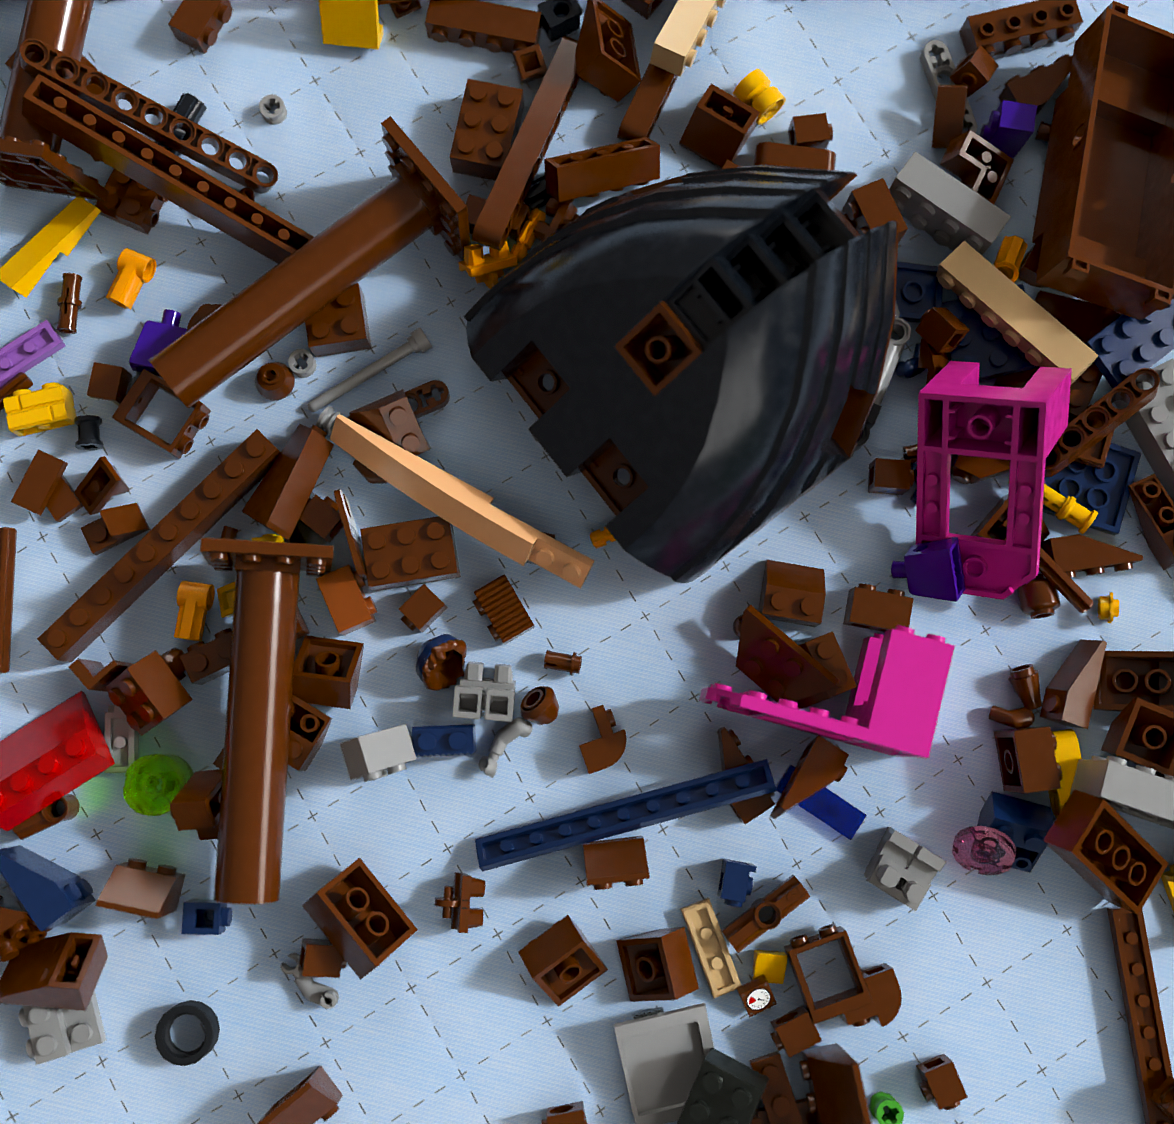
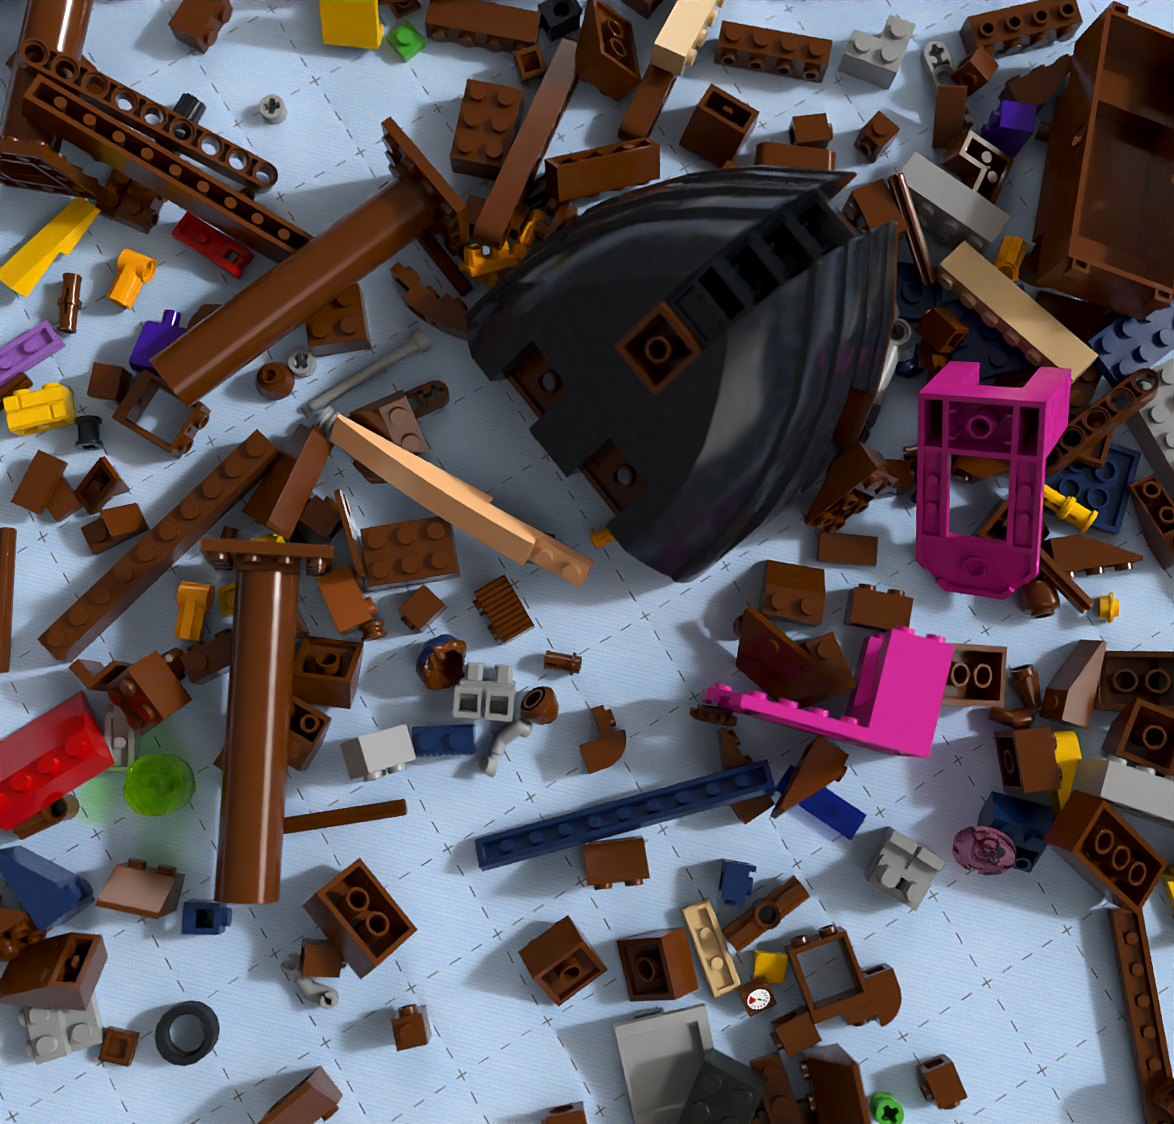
(119, 1046): none -> reddish brown tile
(199, 804): reddish brown brick -> none
(212, 244): none -> red plate
(345, 816): none -> reddish brown axle
(372, 631): none -> reddish brown bush
(406, 41): none -> bright green plate
(411, 1027): none -> reddish brown brick
(424, 302): none -> reddish brown slope
(443, 261): none -> reddish brown axle
(457, 902): reddish brown hips -> none
(713, 715): none -> reddish brown gear
(758, 94): yellow wheel -> none
(772, 51): none -> reddish brown brick
(847, 549): none -> reddish brown tile
(849, 487): none -> reddish brown slope
(876, 136): none -> reddish brown brick
(877, 58): none -> light grey brick
(914, 234): none -> reddish brown axle
(933, 570): dark purple torso -> none
(976, 676): none -> reddish brown brick

